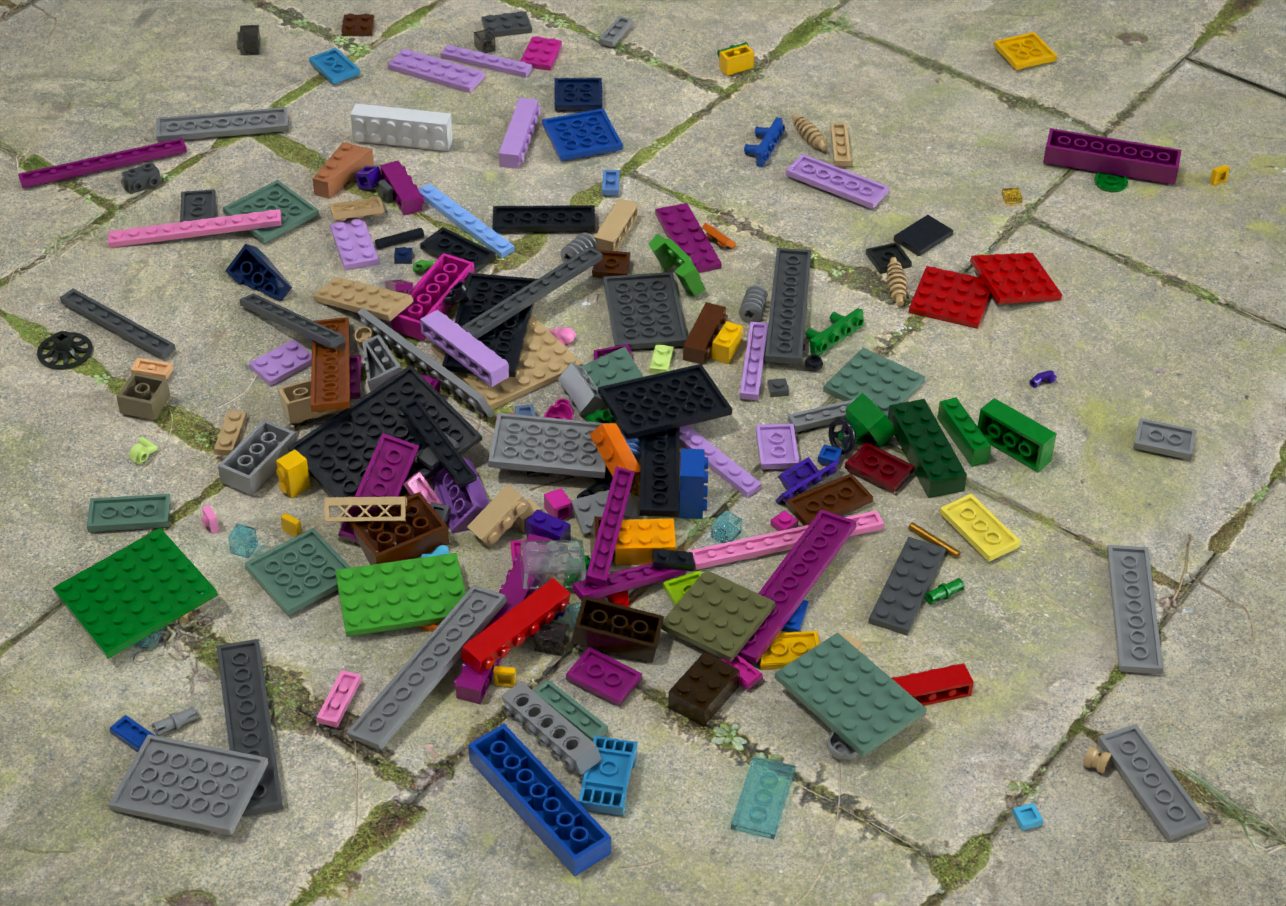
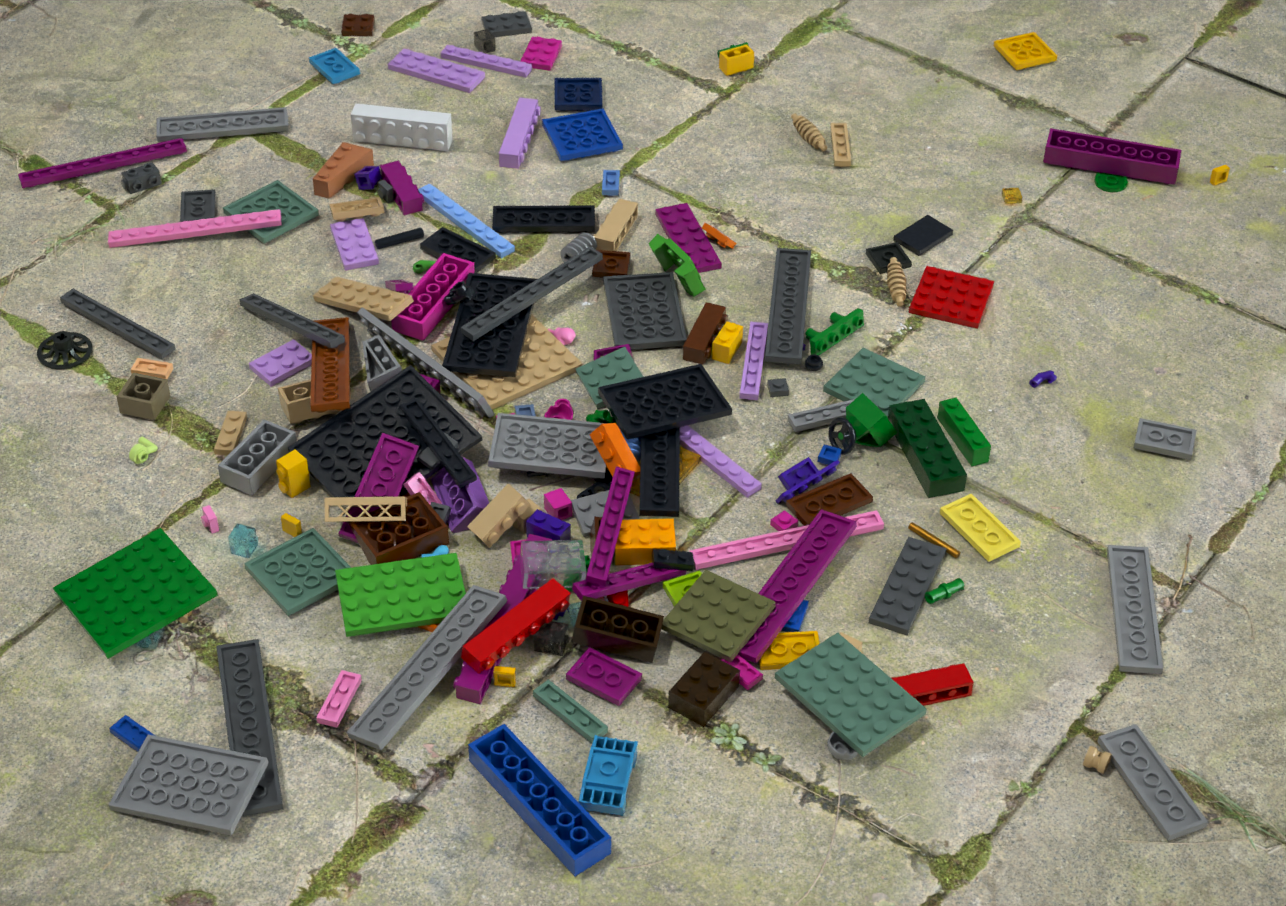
(129, 512): sand green plate -> none
(174, 721): light grey pin -> none
(248, 40): clear smoke brick -> none
(258, 272): dark blue wedge -> none
(355, 376): magenta plate -> none
(363, 334): tan wheel -> none
(403, 255): dark blue plate -> none
(464, 348): lavender brick -> none
(551, 728): light grey brick -> none
(581, 389): light grey brick -> none
(615, 31): light grey plate -> none
(661, 359): yellowish green plate -> none
(692, 483): blue brick -> none
(726, 527): clear light blue brick -> none
(753, 304): light grey piece -> none
(763, 797): clear light blue tile -> none
(771, 138): blue plate -> none
(777, 446): lavender plate -> none
(837, 181): lavender plate -> none
(880, 467): dark red plate -> none
(1015, 278): red plate -> none
(1017, 435): green brick -> none
(1027, 816): medium azure plate -> none

